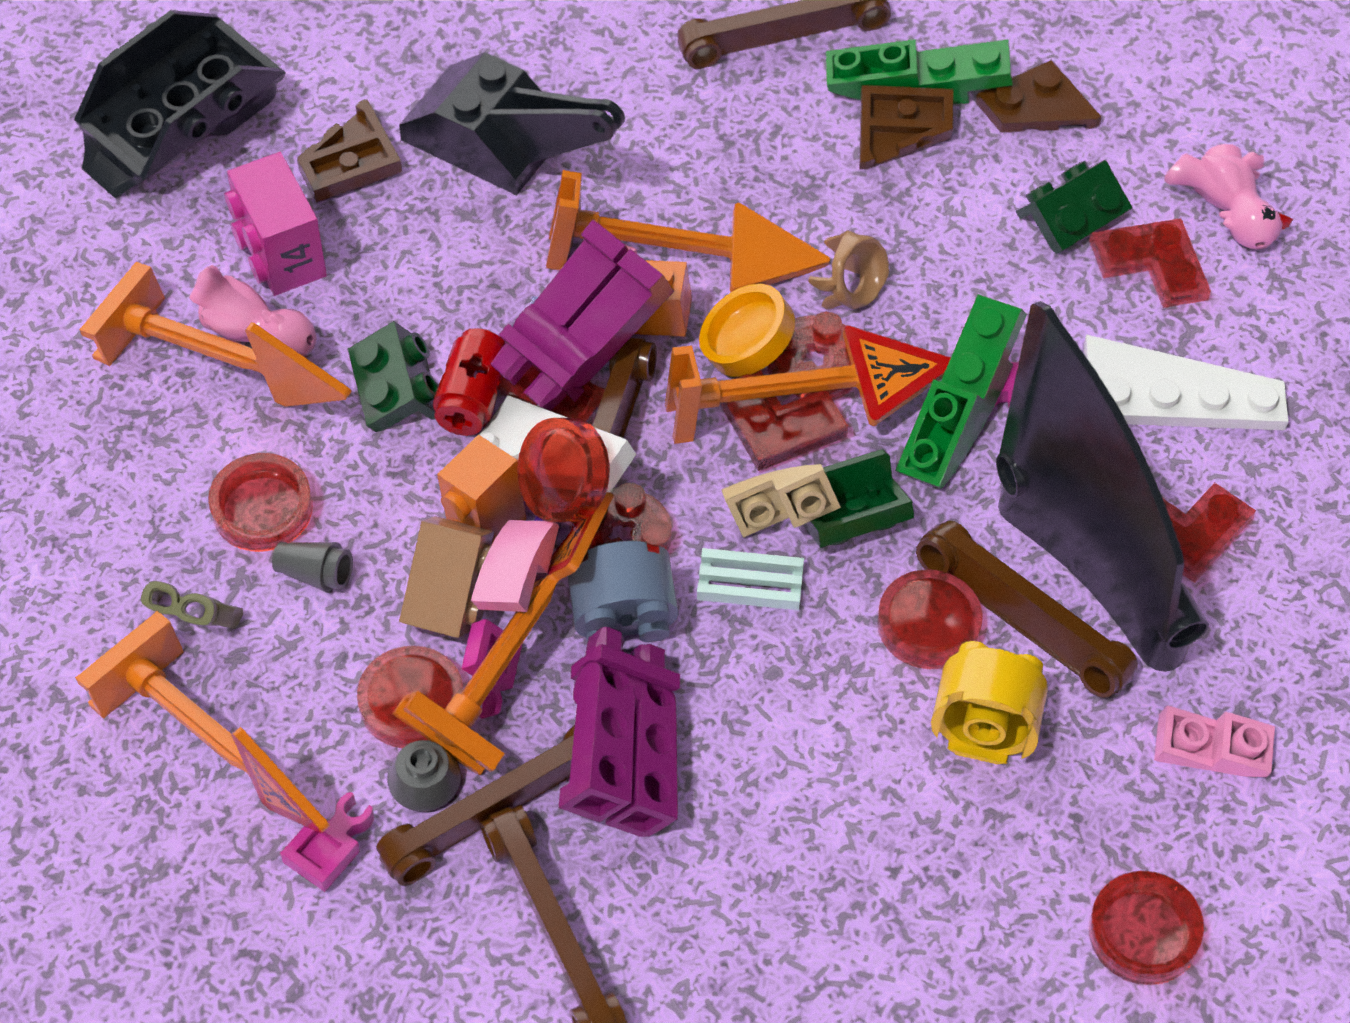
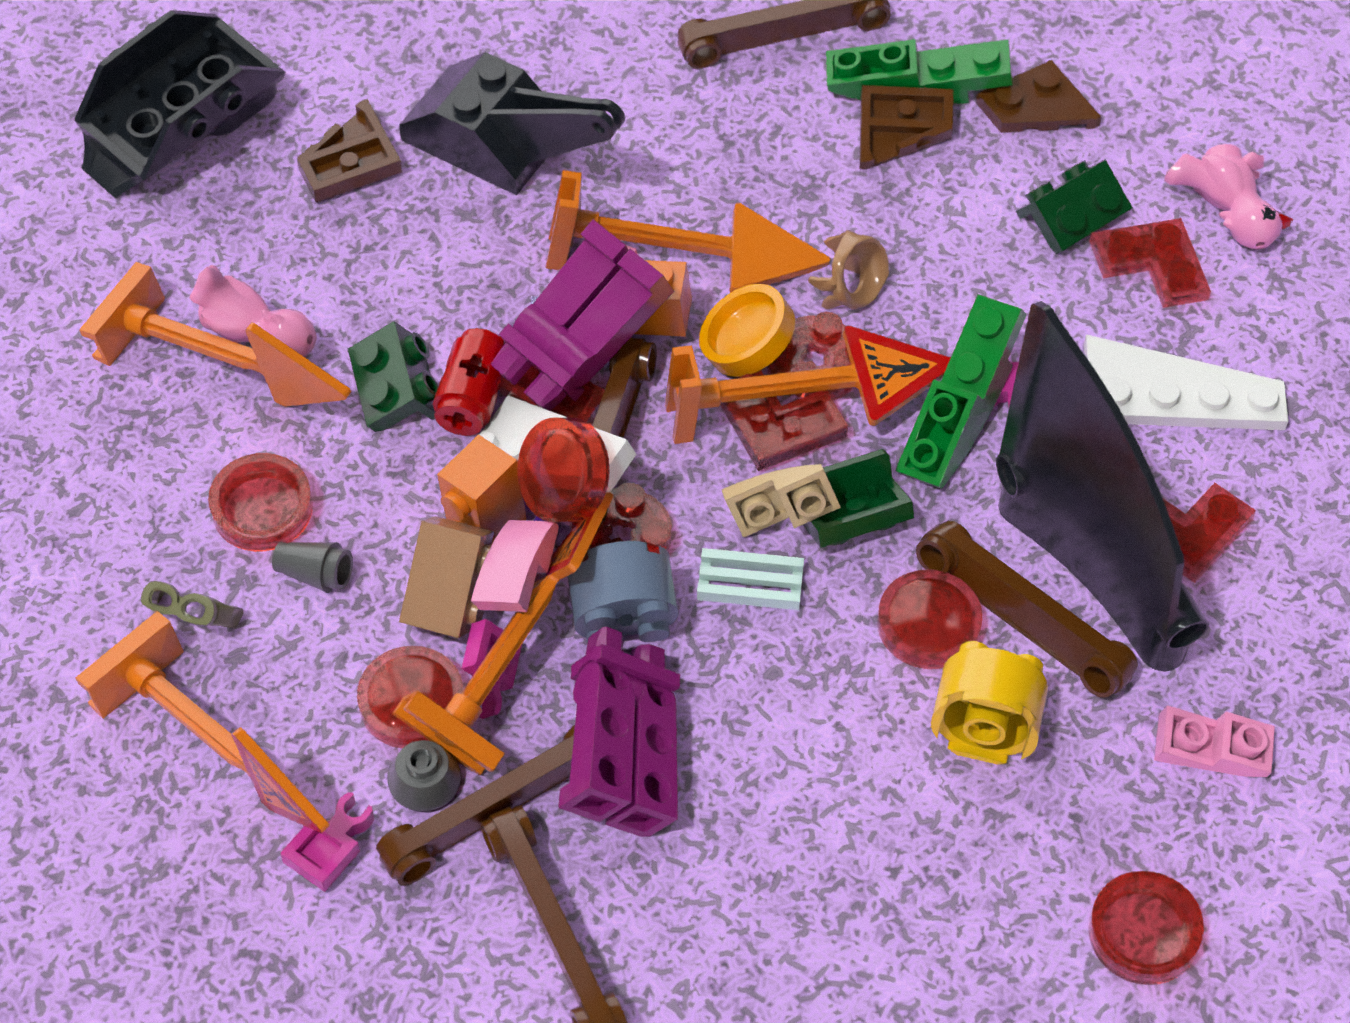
(275, 224): dark pink brick -> none

